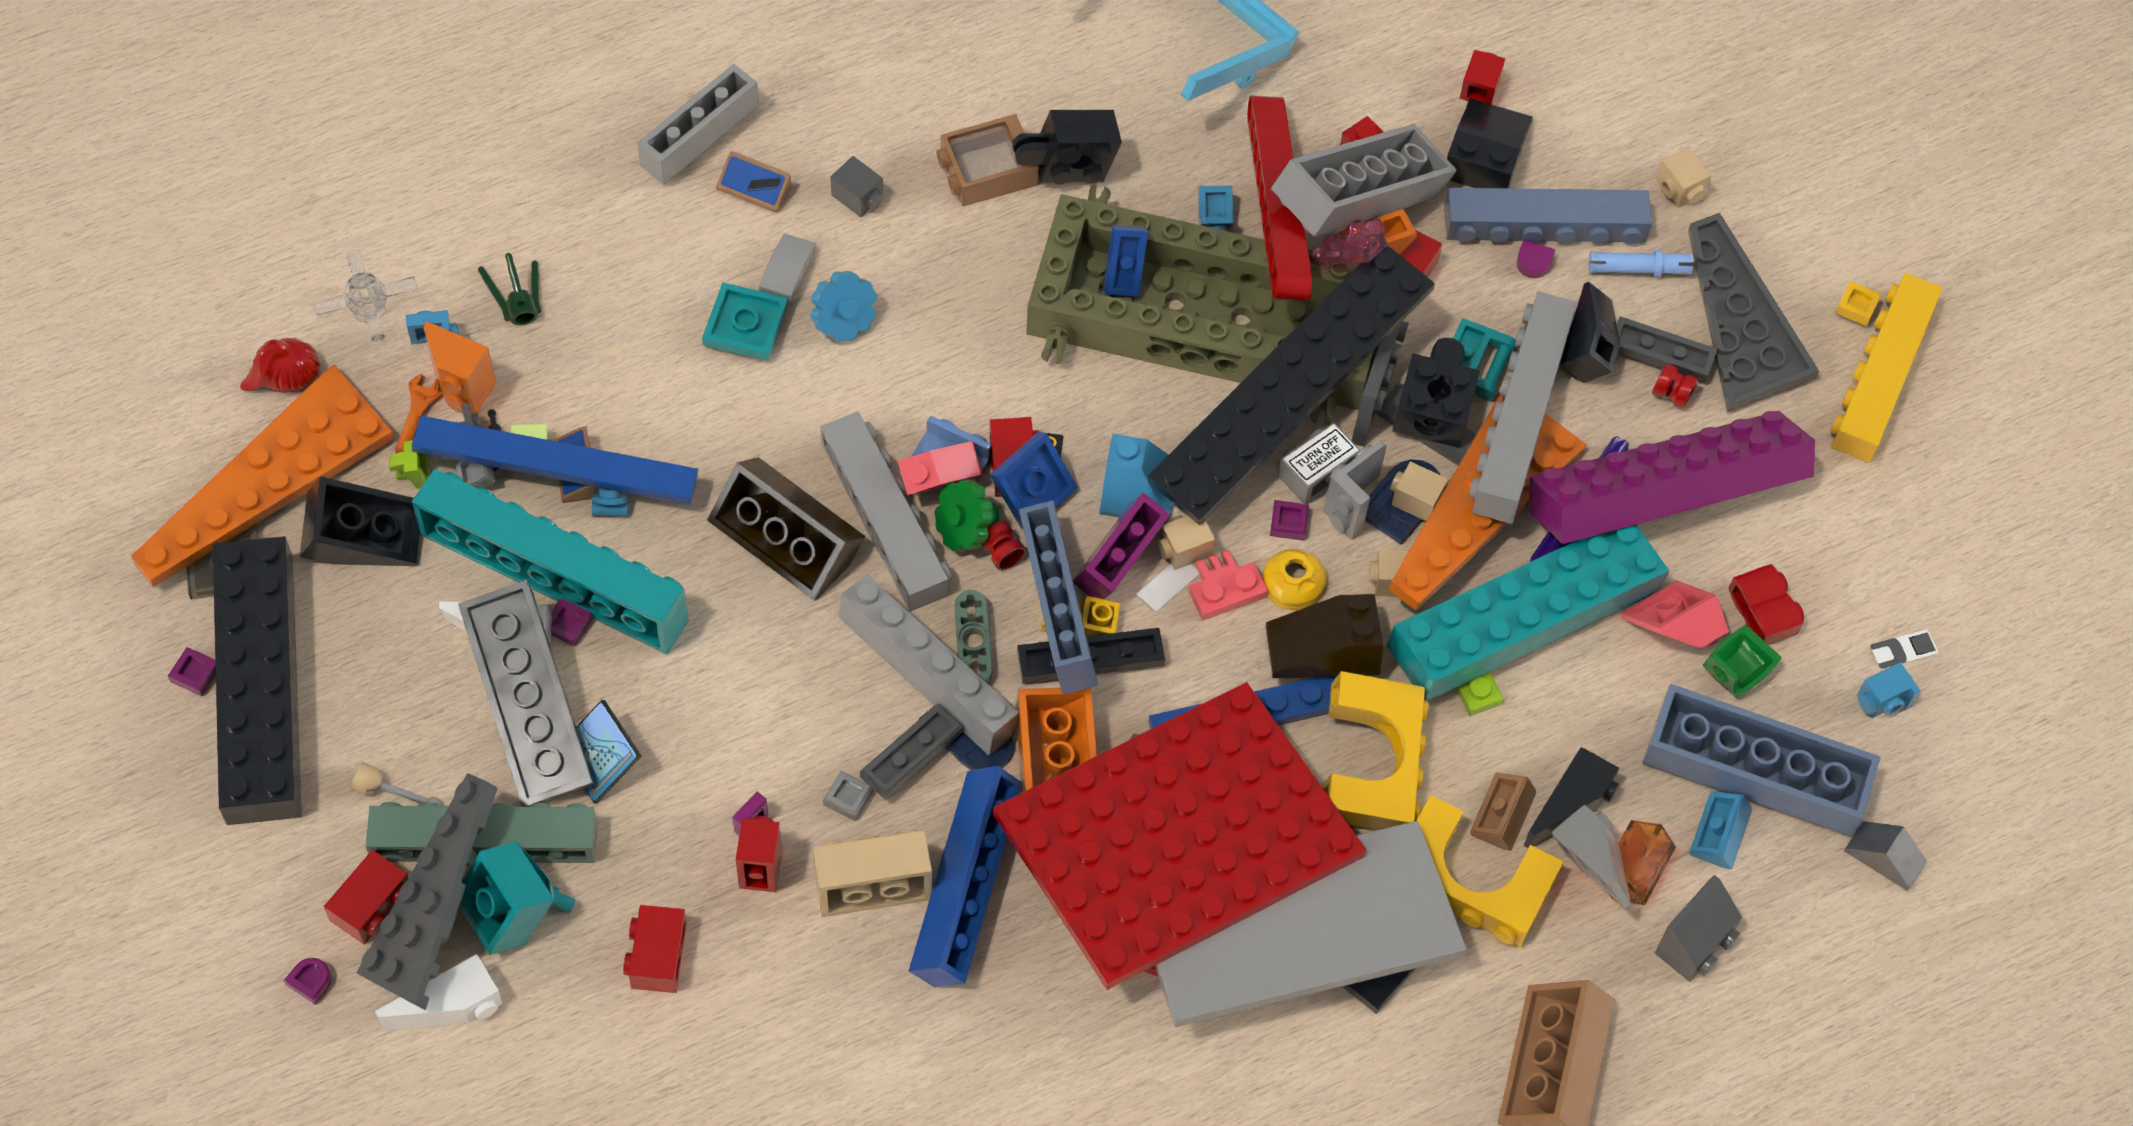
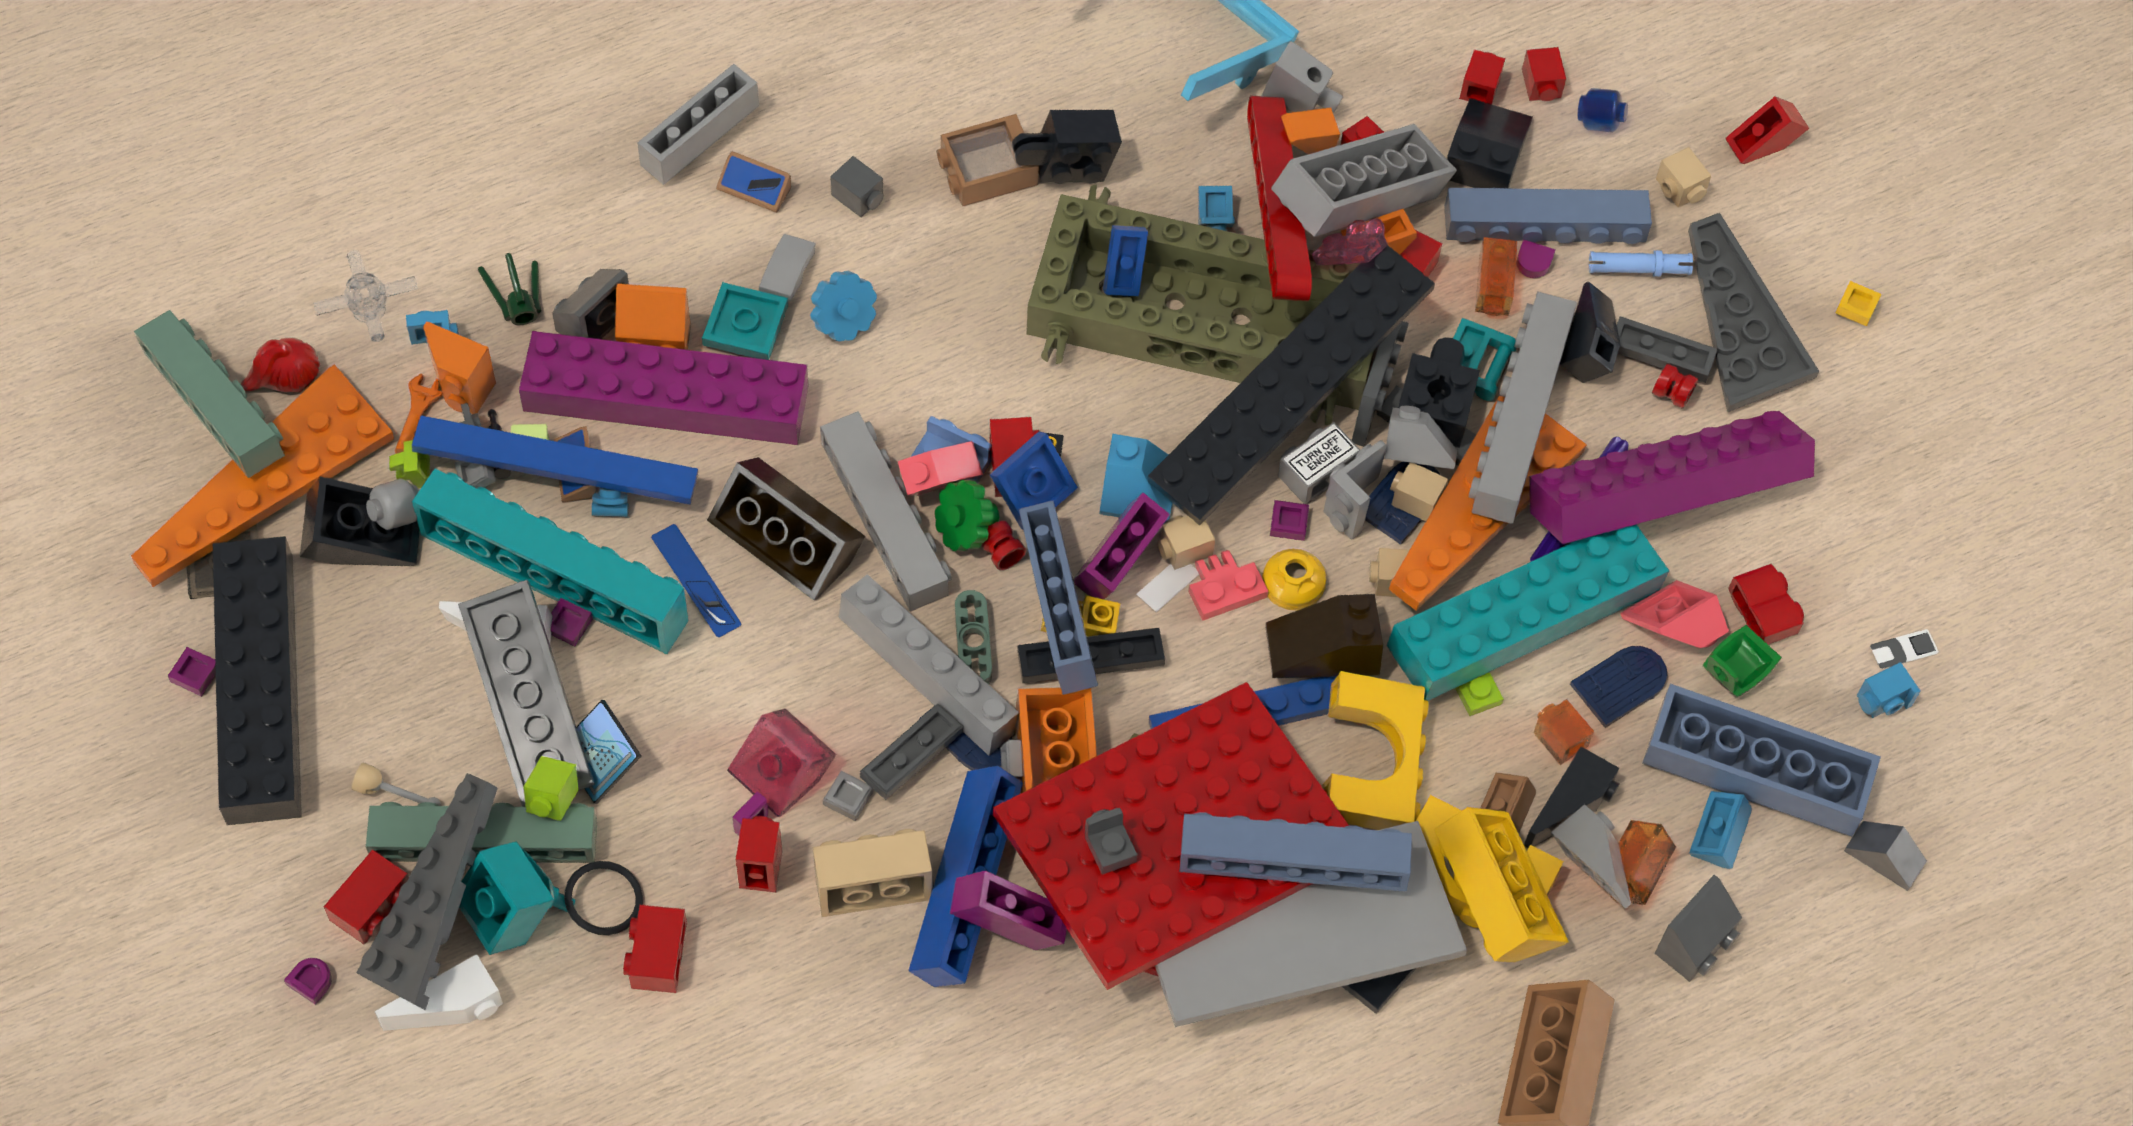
(210, 393): none -> sand green brick
(392, 504): none -> light grey head
(550, 788): none -> lime brick
(592, 307): none -> dark grey slope
(602, 865): none -> black tyre
(652, 315): none -> orange slope
(664, 387): none -> magenta brick
(696, 580): none -> blue sticker
(781, 760): none -> clear pink slope
(1007, 910): none -> magenta brick
(1012, 758): none -> light grey tile
(1109, 840): none -> dark grey bracket
(1296, 852): none -> sand blue brick
(1301, 81): none -> light grey torso
(1312, 129): none -> orange slope
(1418, 439): none -> light grey slope
(1496, 276): none -> clear orange brick
(1500, 884): none -> yellow slope
(1544, 74): none -> red brick
(1562, 730): none -> clear orange brick
(1602, 110): none -> clear blue head
(1621, 683): none -> dark blue window
(1767, 131): none -> red slope
(1886, 368): yellow brick -> none

